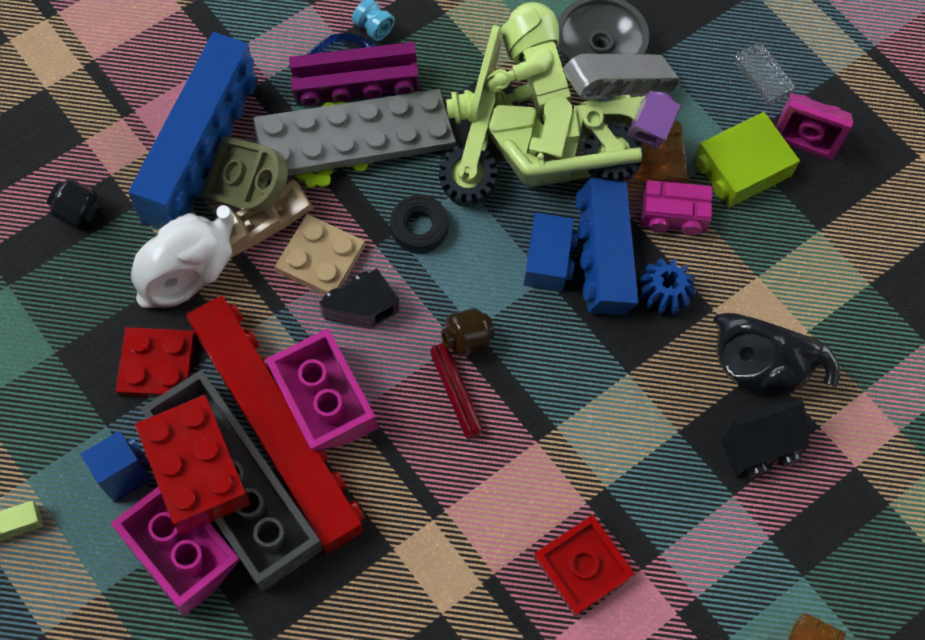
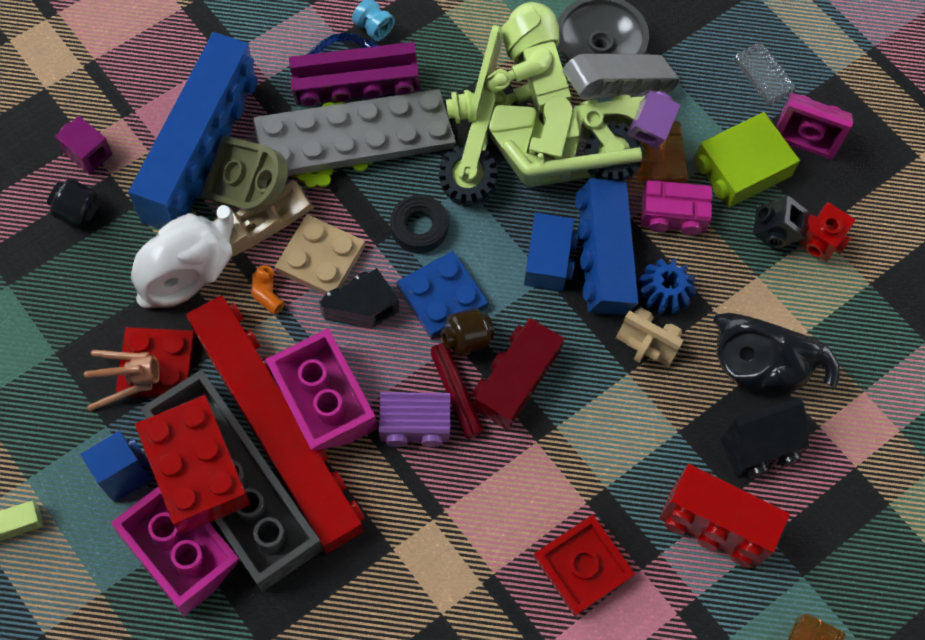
(83, 144): none -> magenta brick
(141, 371): none -> nougat plant
(263, 290): none -> orange arm
(414, 418): none -> medium lavender brick
(439, 291): none -> blue plate
(517, 373): none -> dark red brick
(649, 338): none -> tan hips
(723, 517): none -> red brick
(780, 222): none -> black brick
(827, 232): none -> red brick

